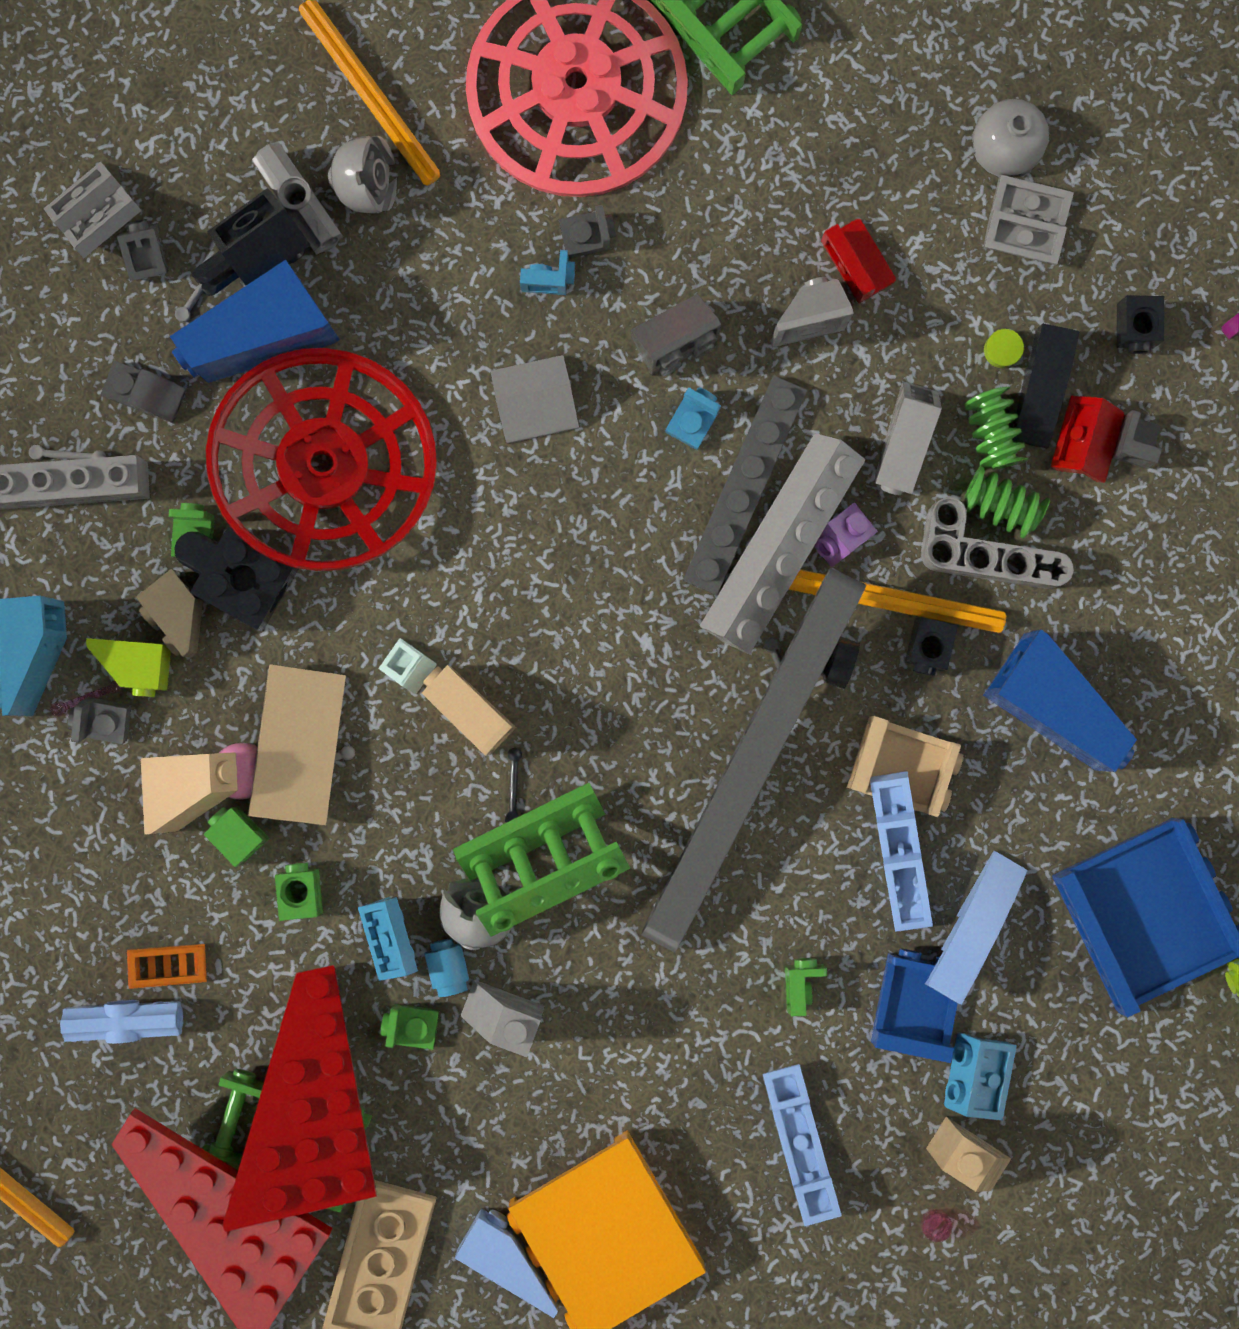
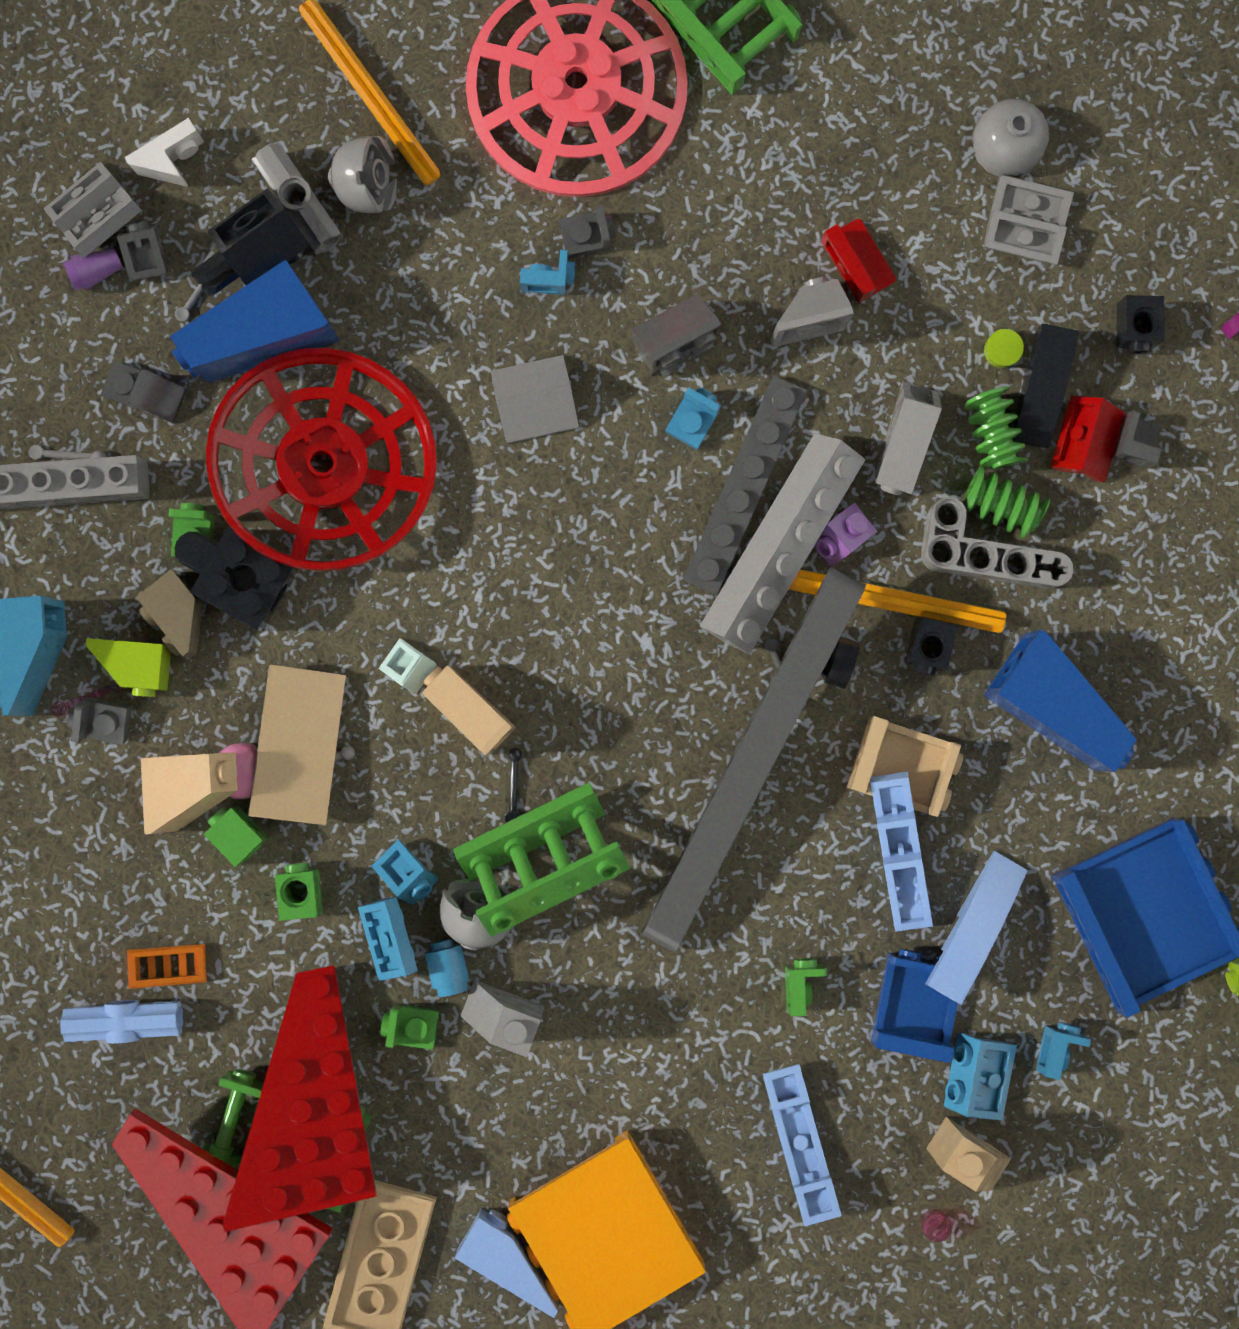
(92, 269): none -> medium lavender cone
(157, 156): none -> white slope
(405, 873): none -> dark azure bracket
(1054, 1054): none -> dark azure bracket

